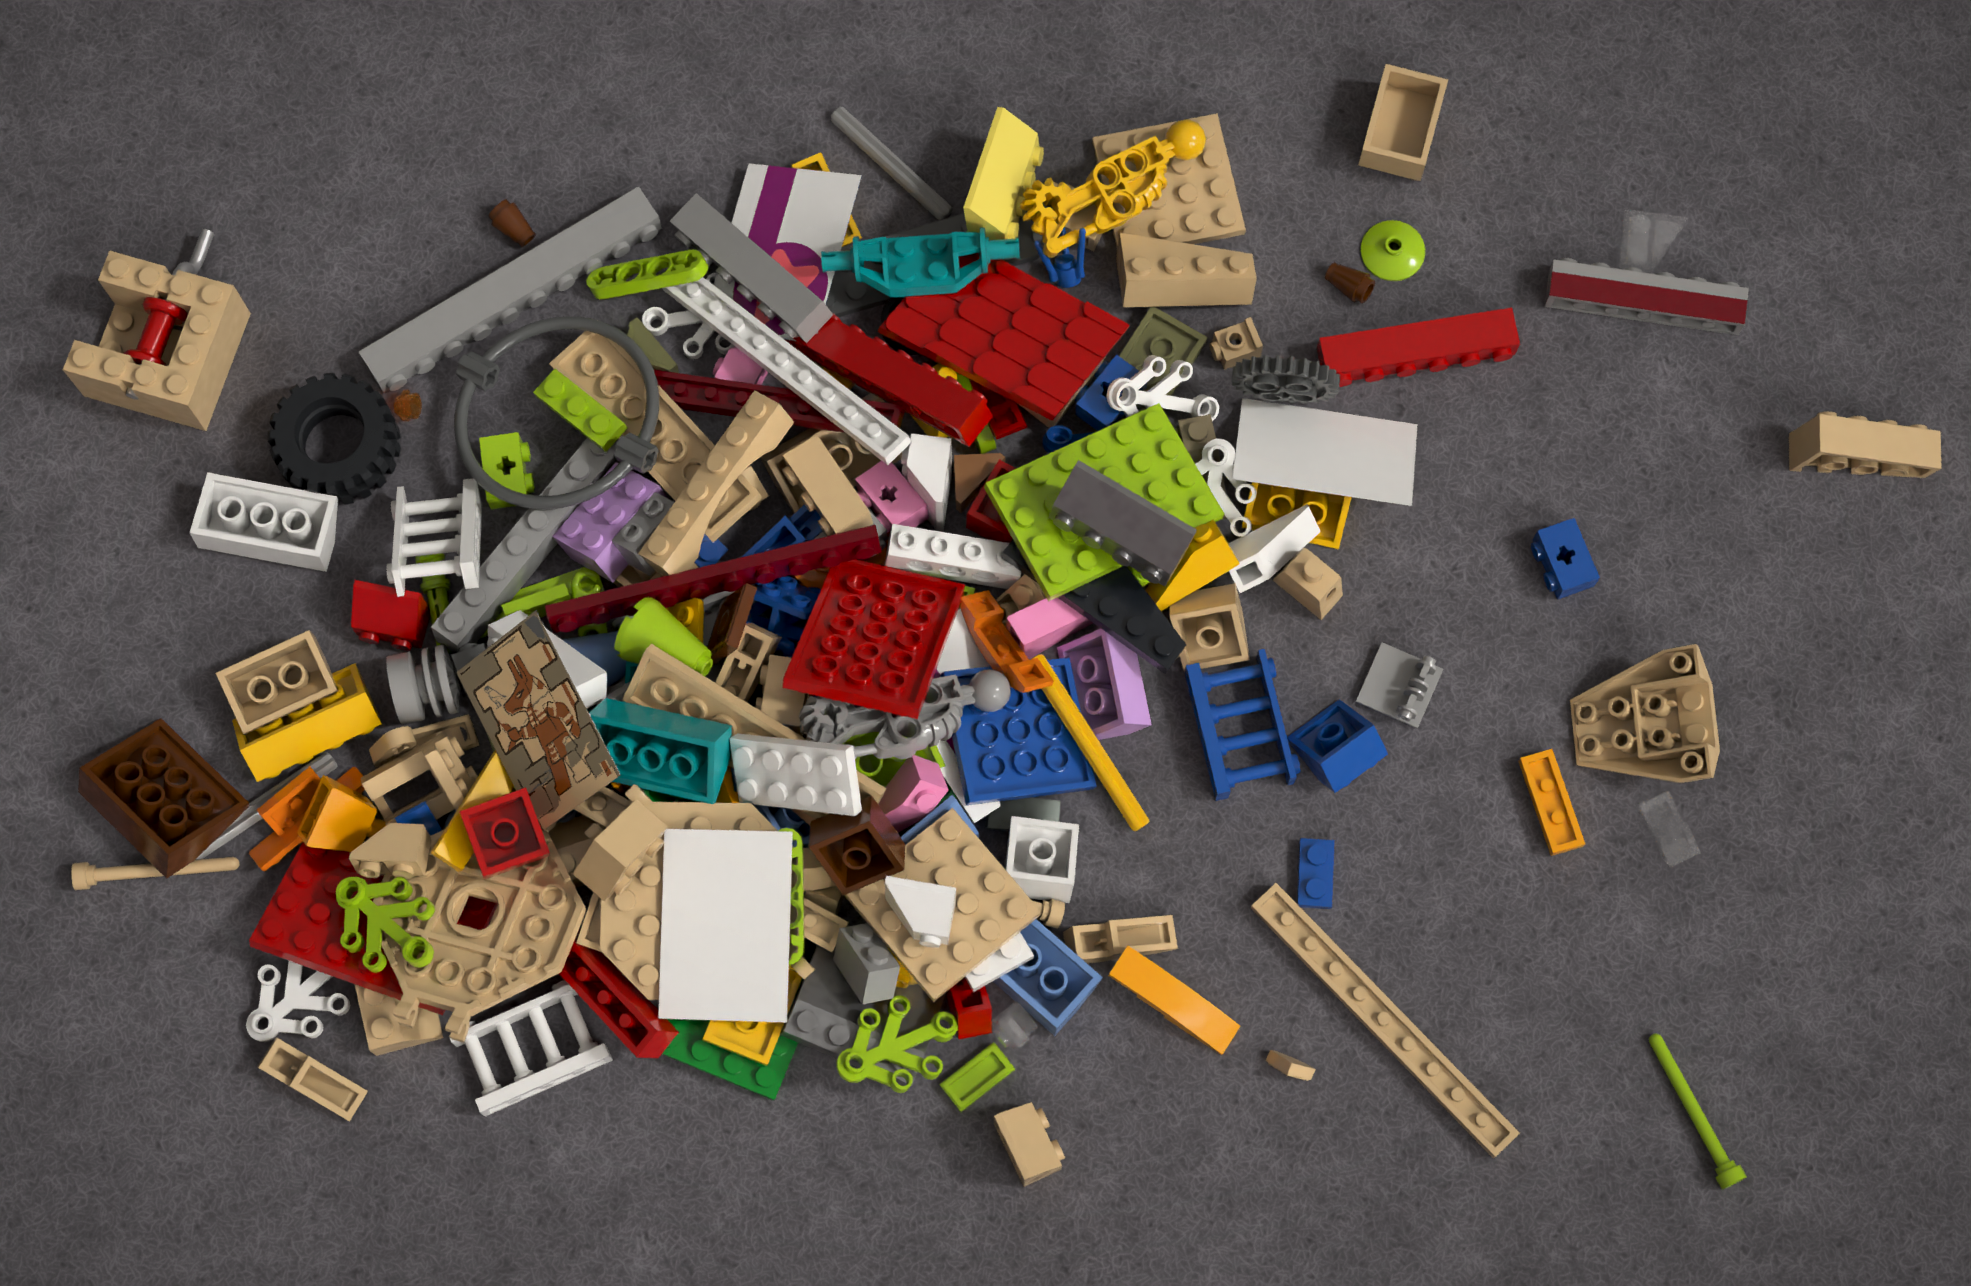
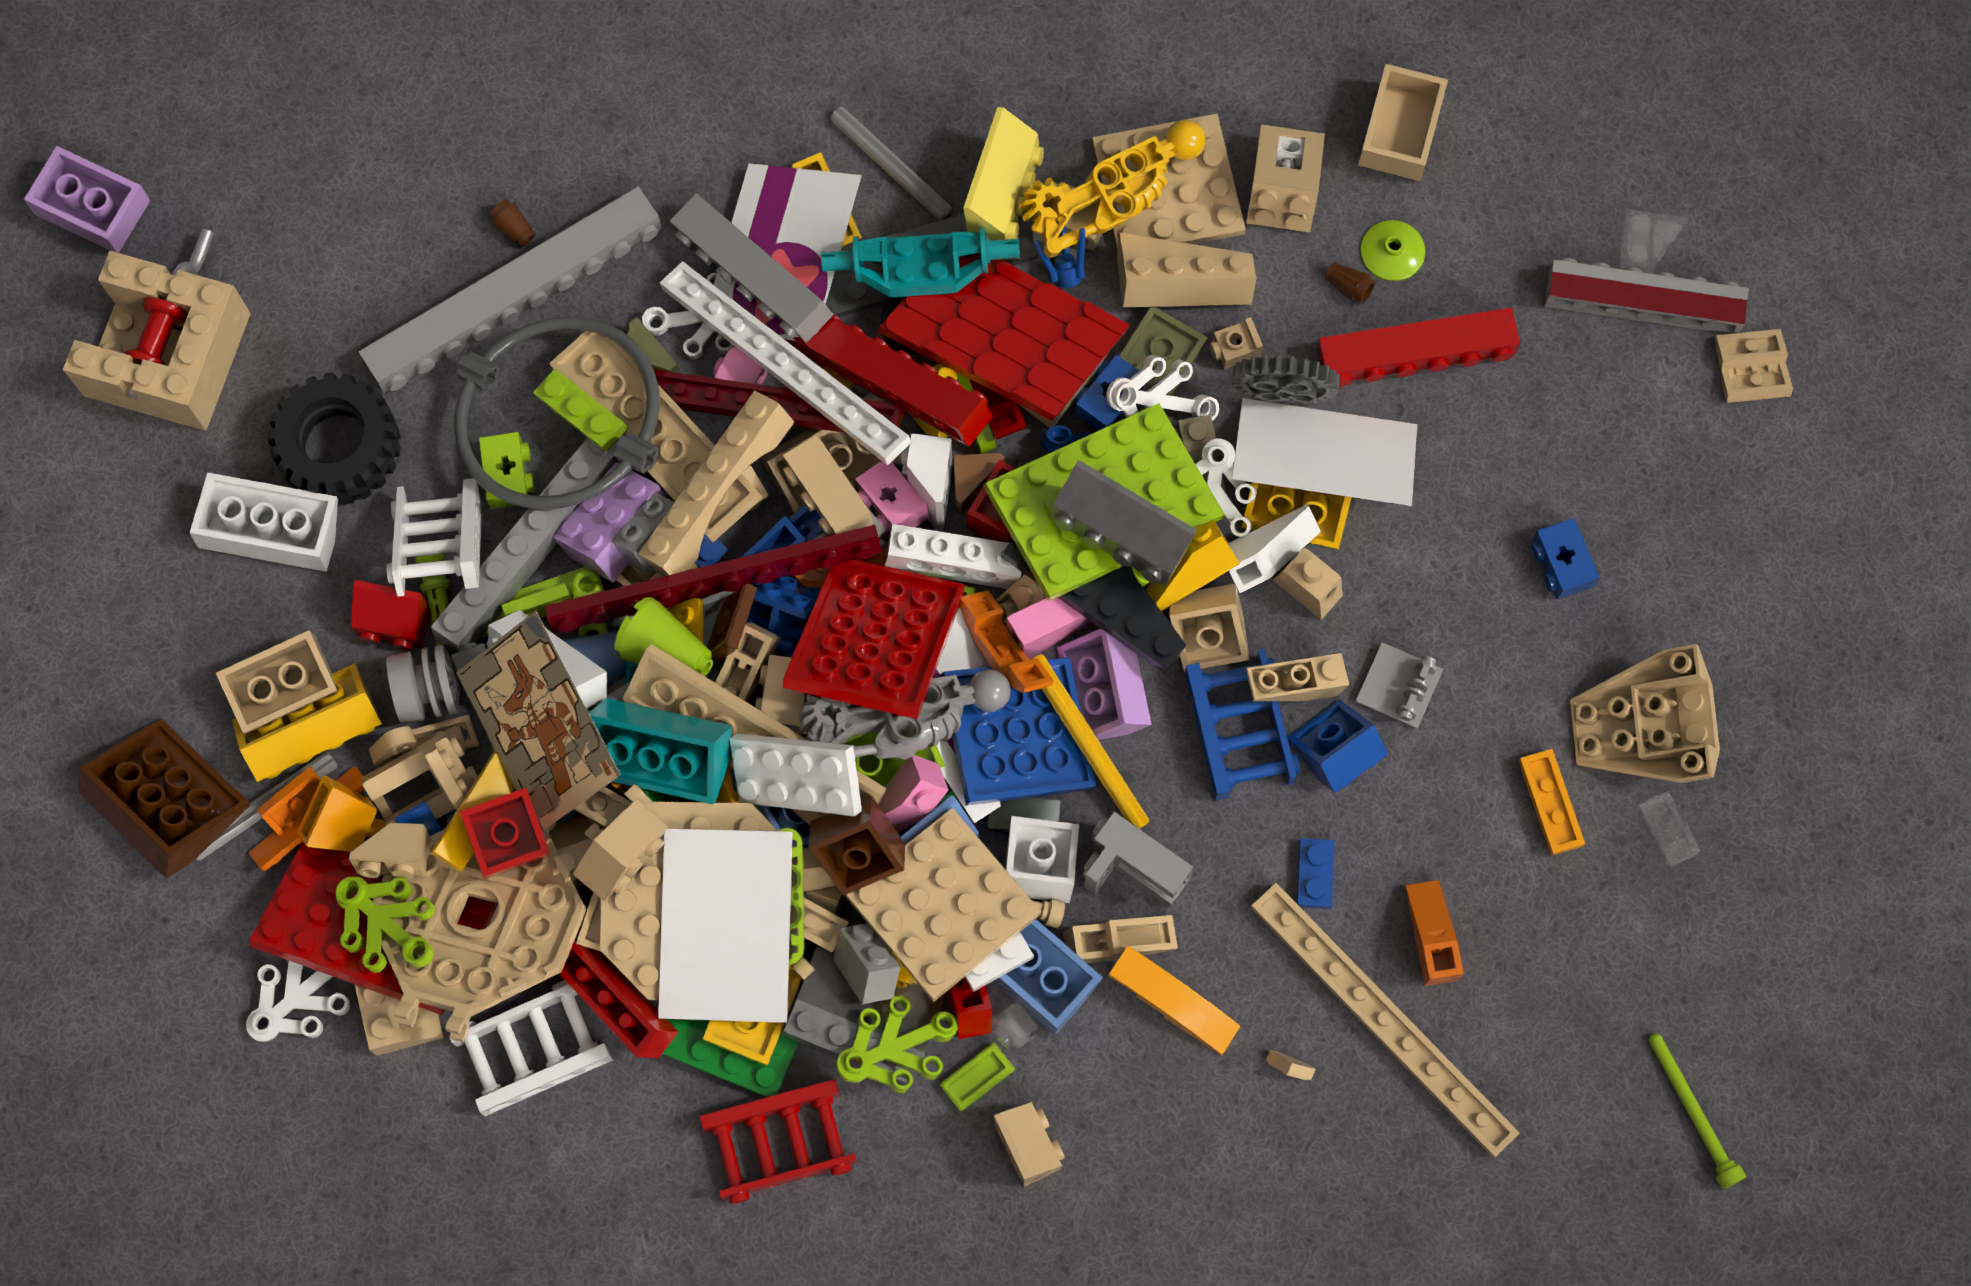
(87, 199): none -> lavender brick
(87, 875): tan piece -> none
(312, 1079): tan slope -> none
(408, 405): clear orange plate -> none
(682, 268): lime beam -> none
(755, 1115): none -> red fence
(922, 909): white slope -> none
(1136, 856): none -> light grey brick
(1286, 178): none -> tan brick
(1299, 679): none -> tan slope
(1434, 933): none -> orange slope
(1753, 365): none -> tan slope
(1865, 446): tan wedge -> none

